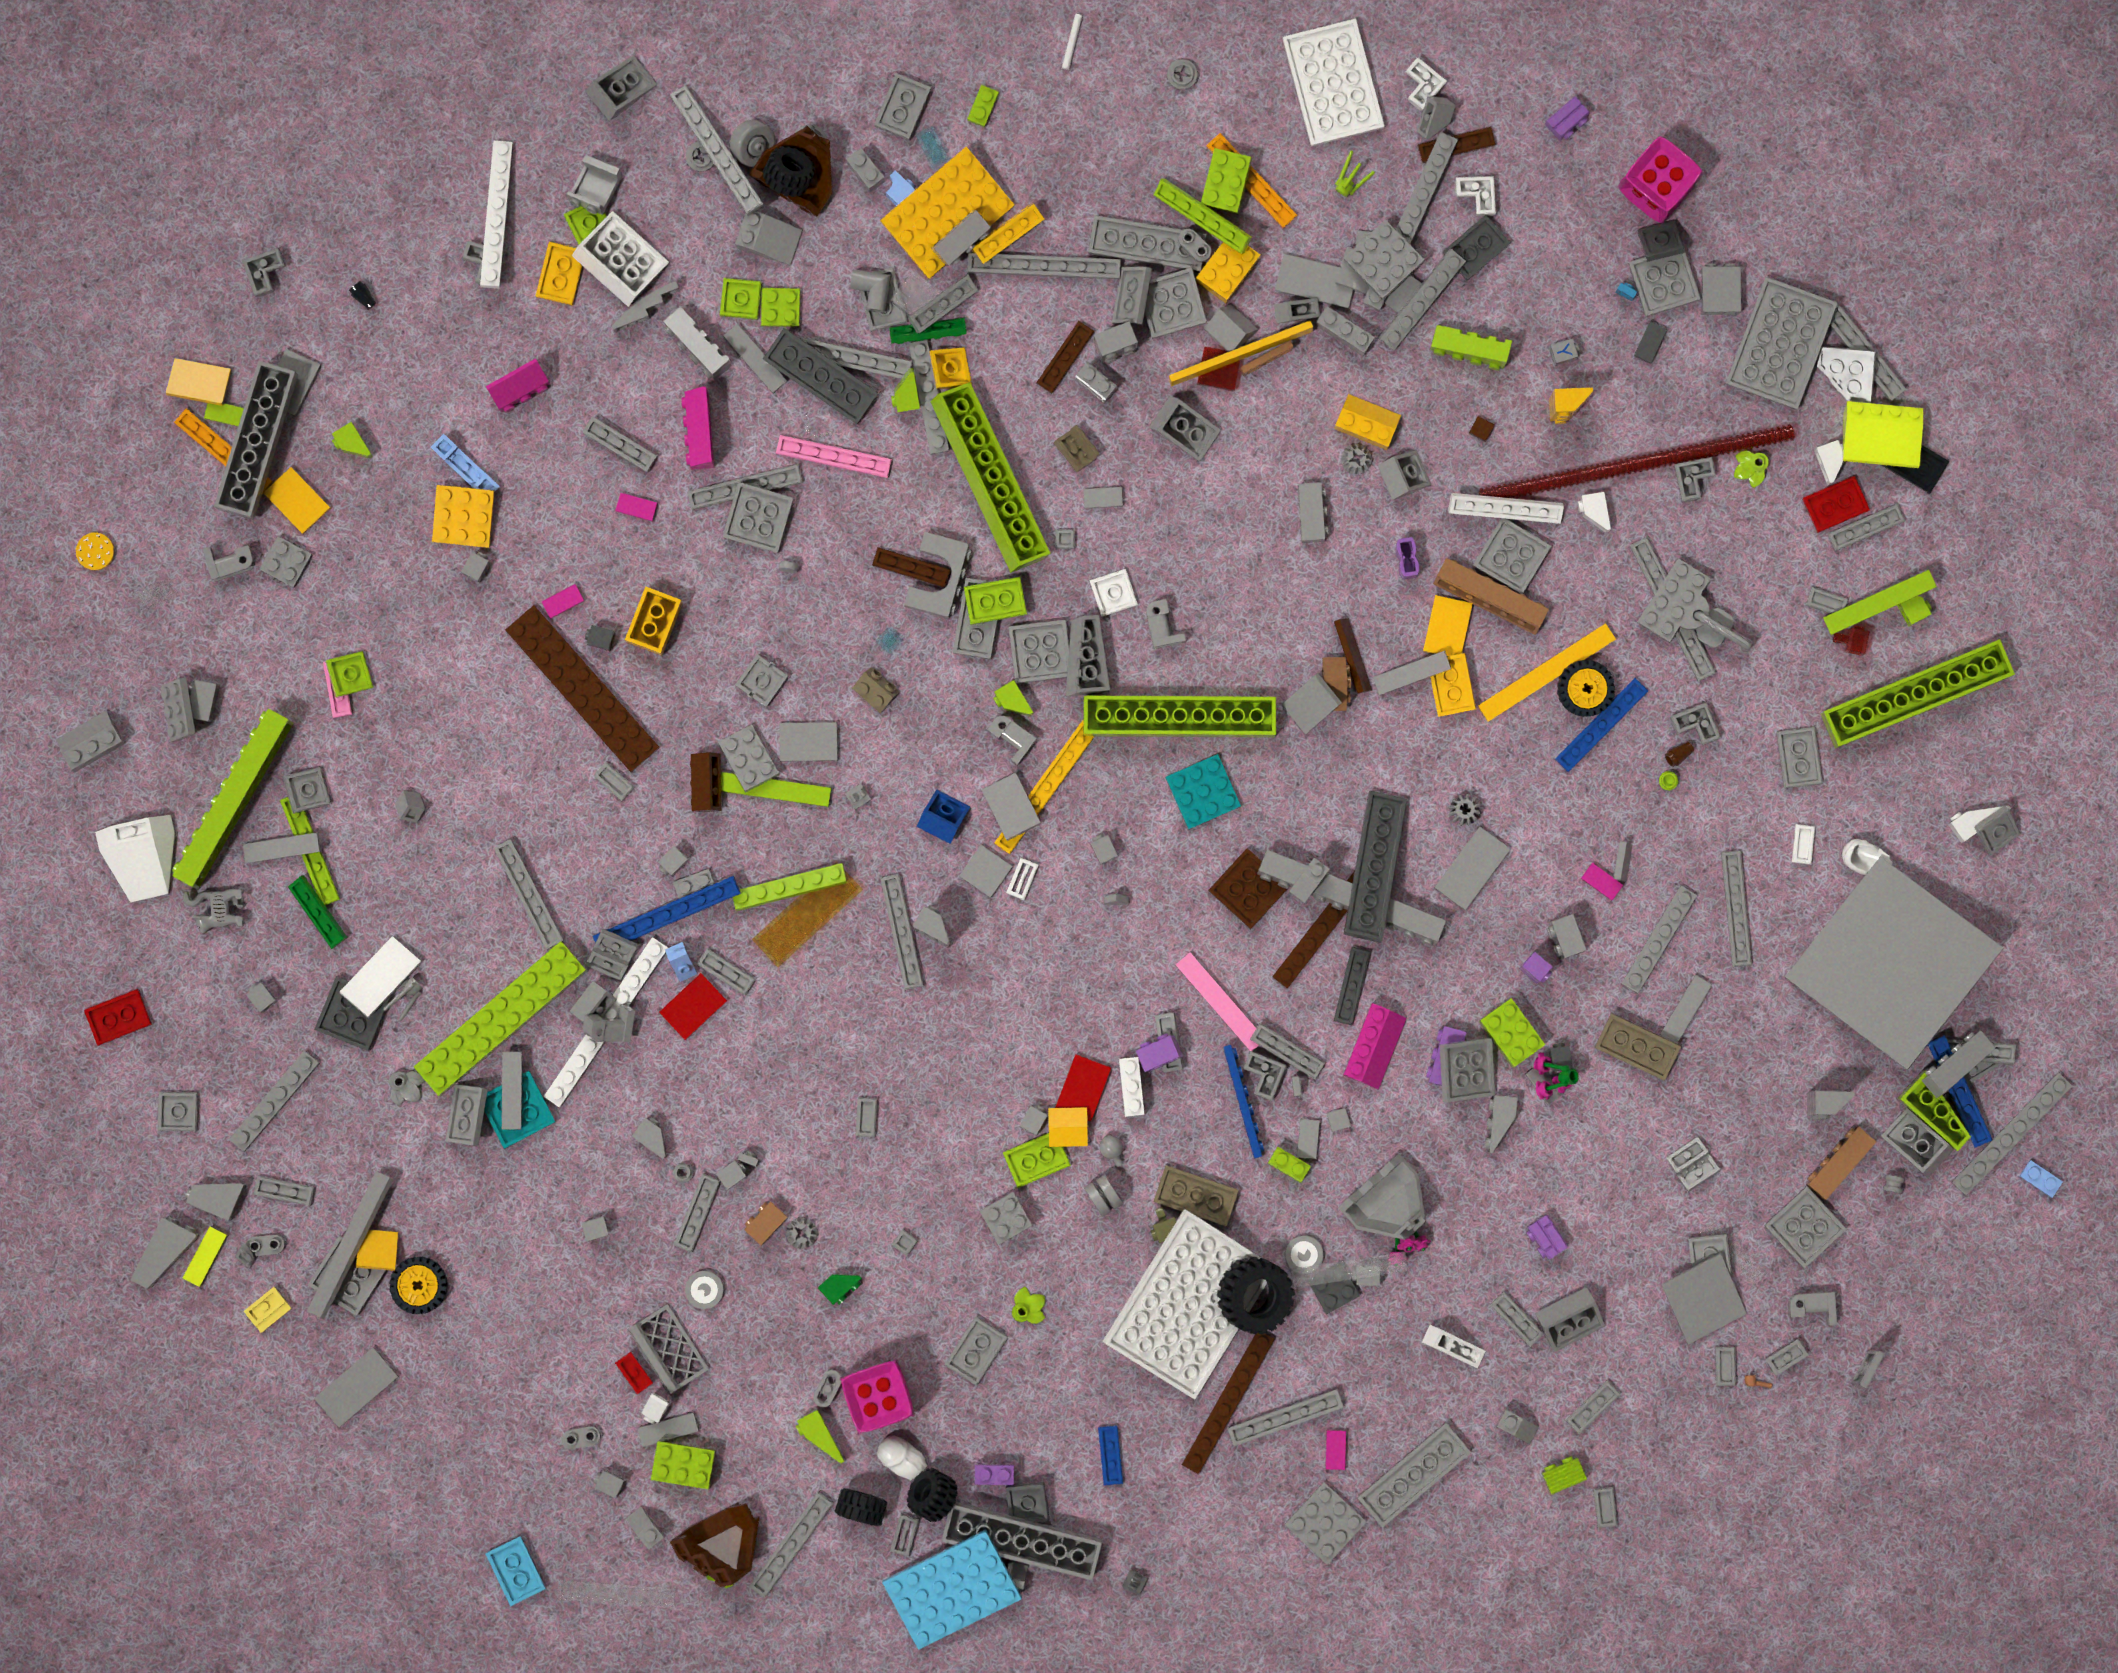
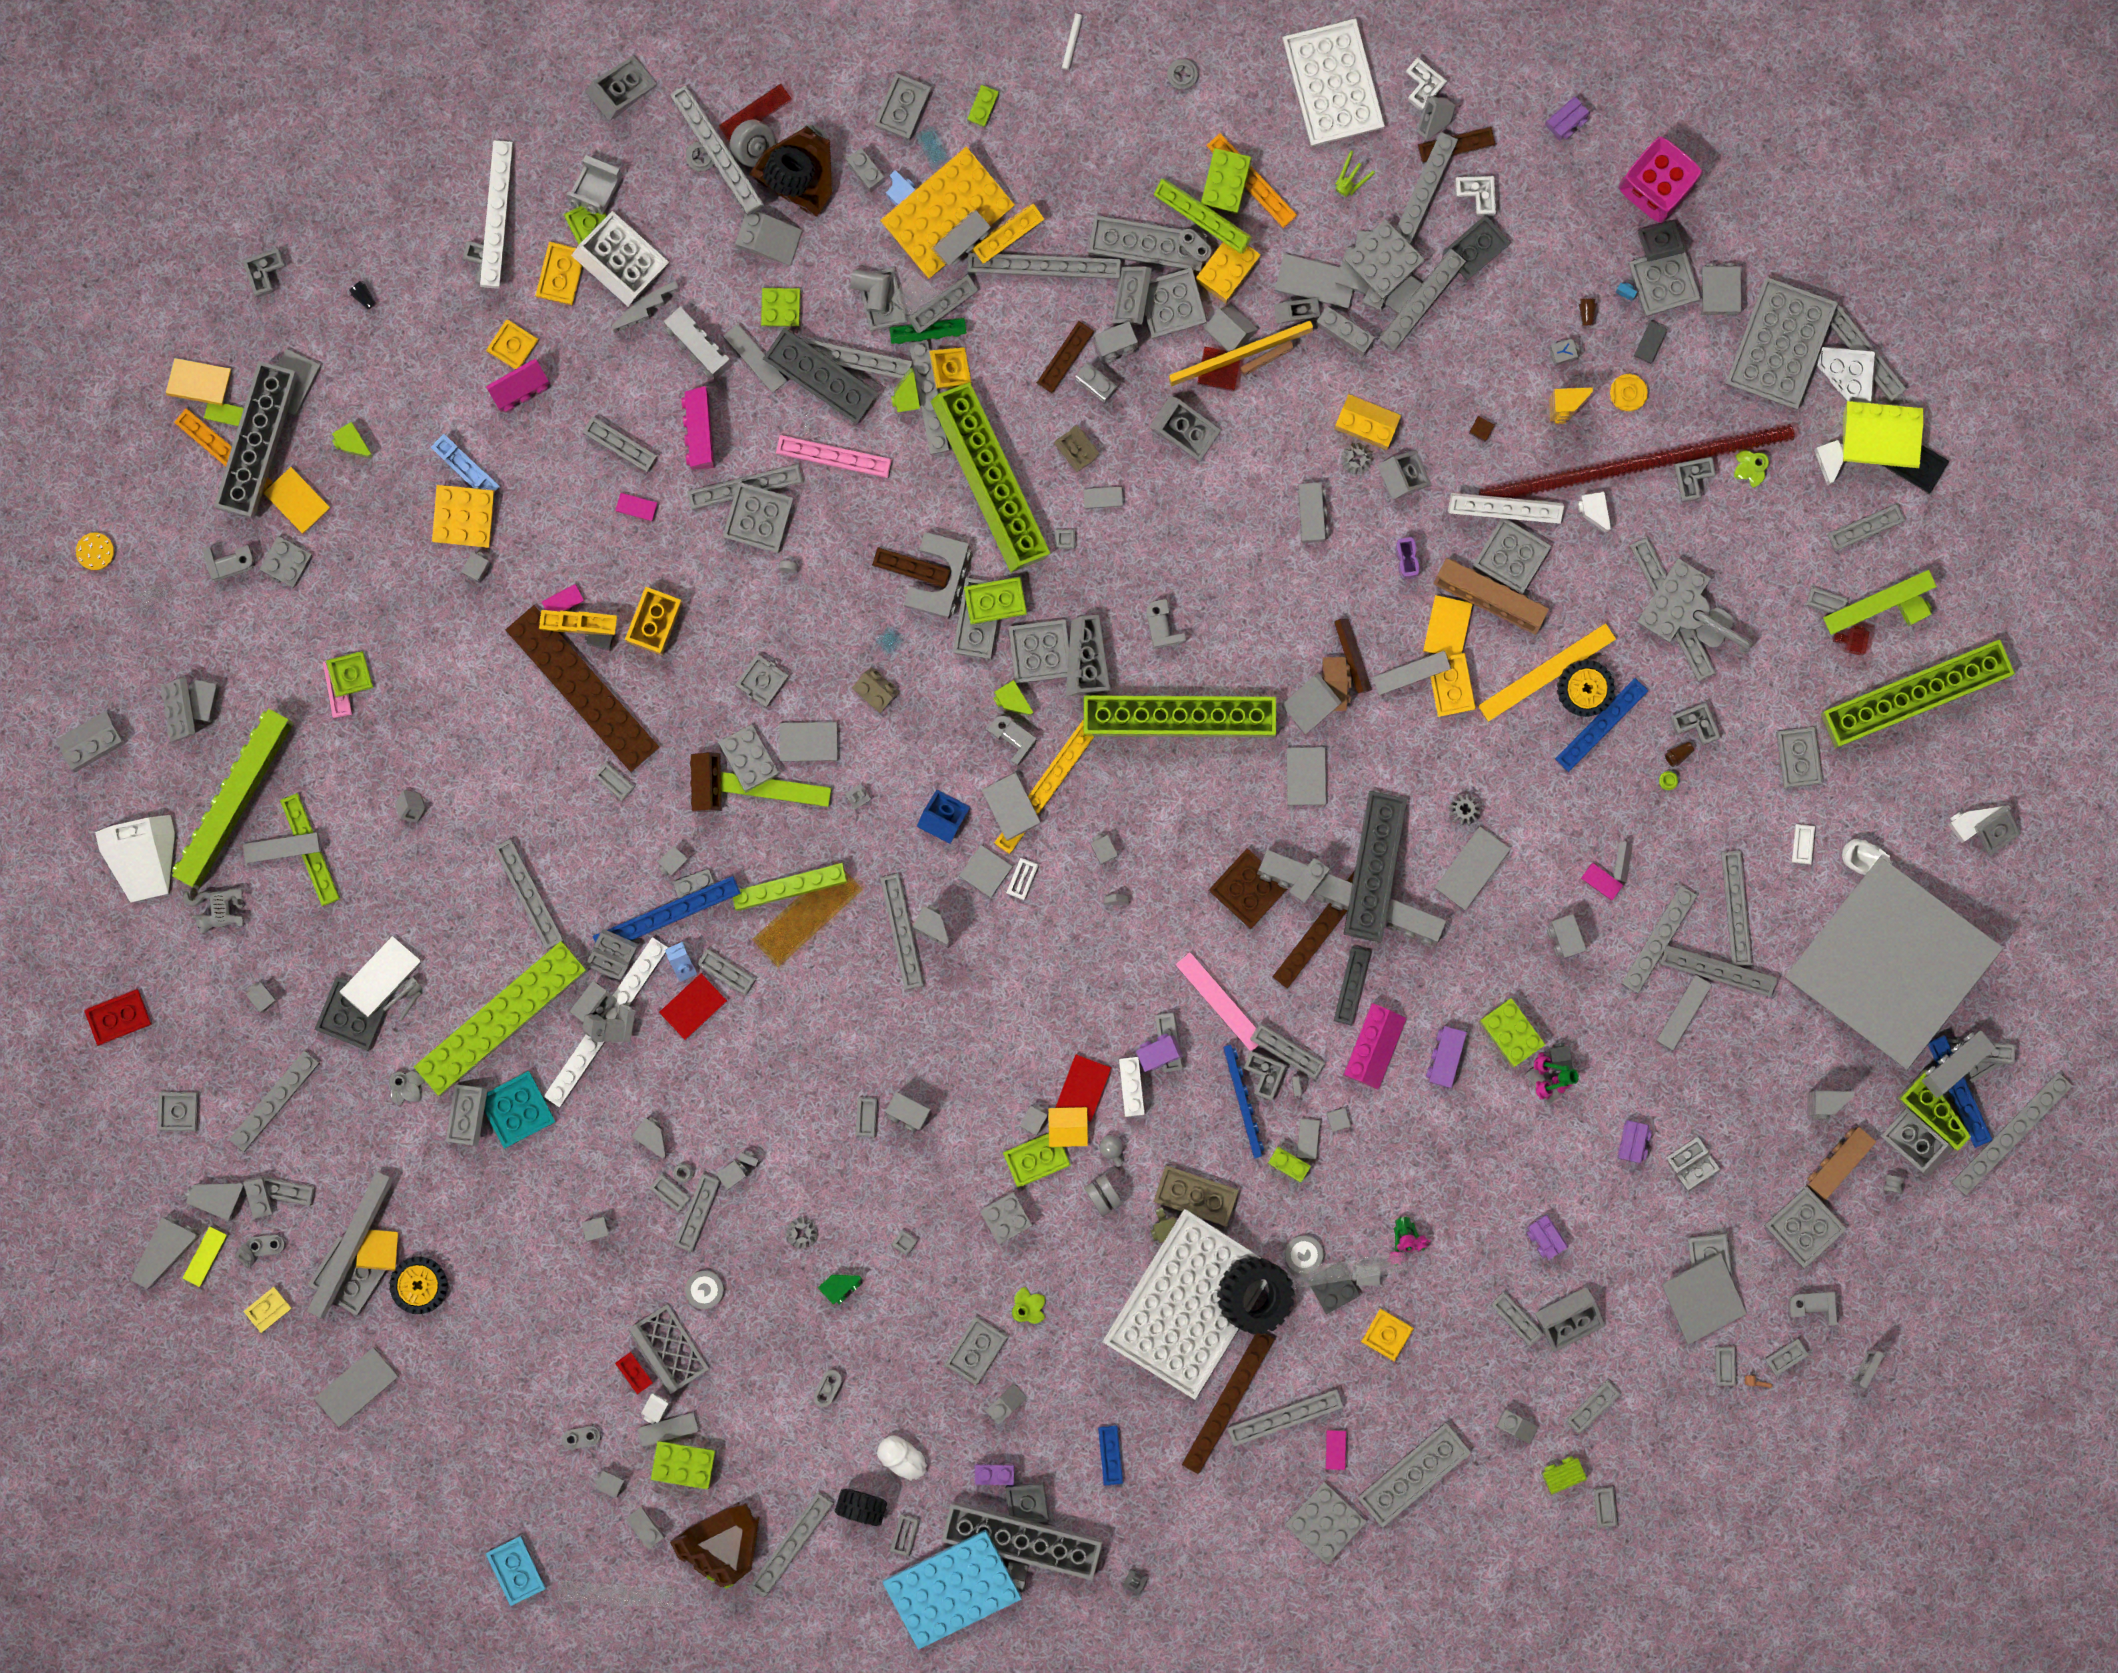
(258, 1197): none -> light grey plate
(306, 790): light grey plate -> none
(317, 912): green tile -> none
(511, 1090): light grey tile -> none
(512, 344): none -> yellow tile
(578, 622): none -> yellow slope
(669, 1193): none -> light grey tile
(740, 298): lime tile -> none
(757, 110): none -> clear red plate
(765, 1222): medium nougat brick -> none
(816, 1431): lime slope -> none
(877, 1396): dark pink piece -> none
(908, 1112): none -> light grey brick
(932, 1495): black tyre -> none
(1006, 1404): none -> light grey slope
(1113, 592): white tile -> none
(1203, 791): teal plate -> none
(1306, 776): none -> light grey tile
(1387, 1334): none -> yellow tile
(1388, 1202): light grey panel -> none
(1453, 1346): white slope -> none
(1467, 1070): light grey plate -> none
(1470, 347): lime wedge -> none
(1502, 1116): light grey slope -> none
(1536, 968): medium lavender brick -> none
(1587, 311): none -> reddish brown cone
(1628, 392): none -> yellow tile
(1633, 1142): none -> medium lavender brick
(1638, 1046): dark tan plate -> none
(1718, 970): none -> light grey plate
(1836, 504): red tile -> none
(2041, 1179): light blue plate -> none

